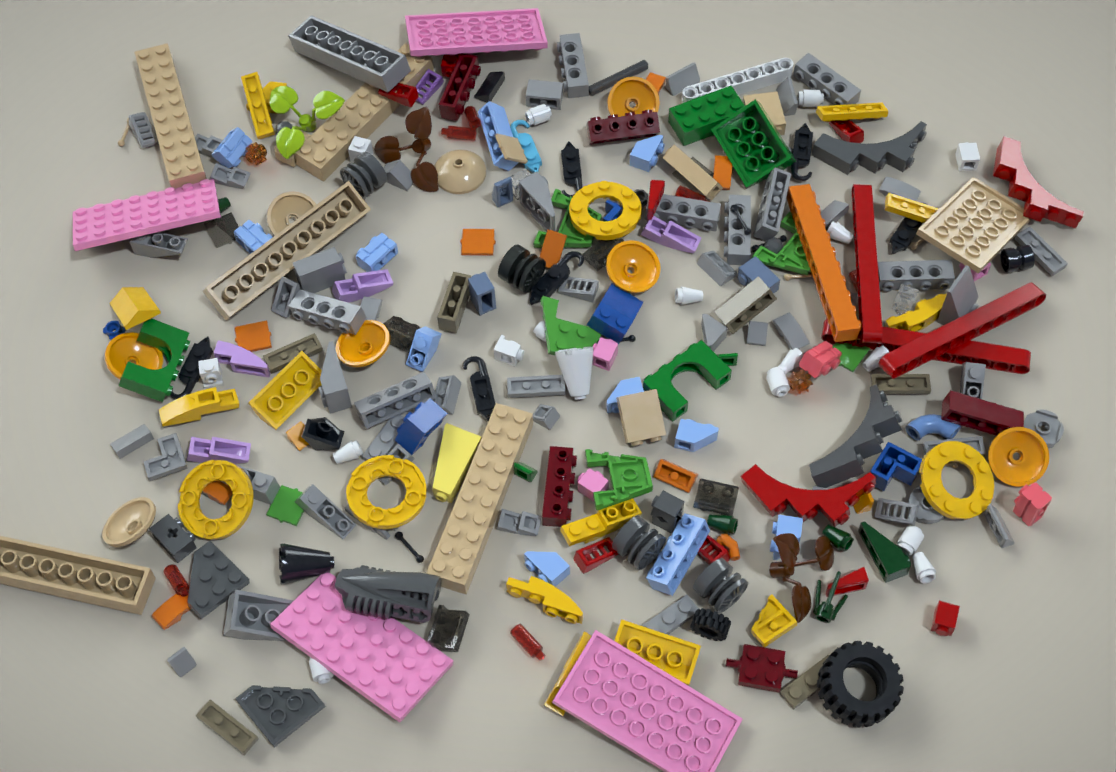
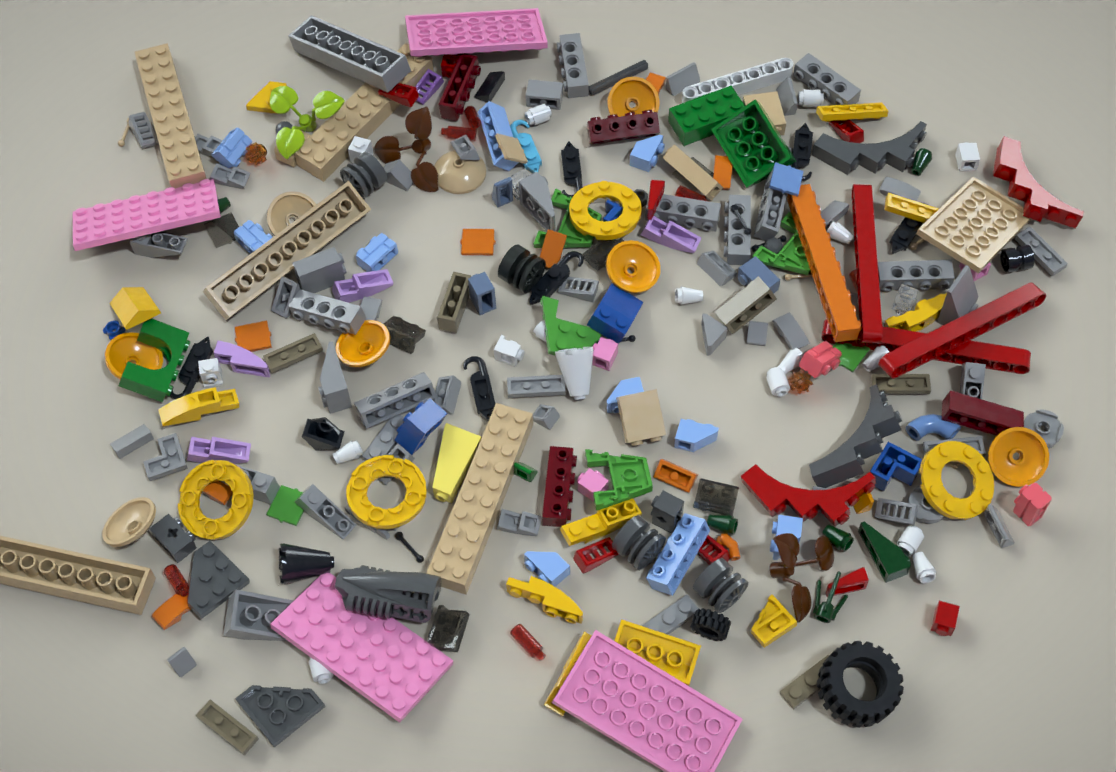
(257, 105): yellow plate -> none
(287, 391): yellow slope -> none
(295, 436): light orange slope -> none
(423, 348): light blue slope -> none
(465, 148): none -> light grey slope
(697, 359): green arch -> none
(729, 359): green slope -> none
(761, 668): dark red plate -> none
(786, 179): none -> medium blue piece
(921, 161): none -> dark green cone

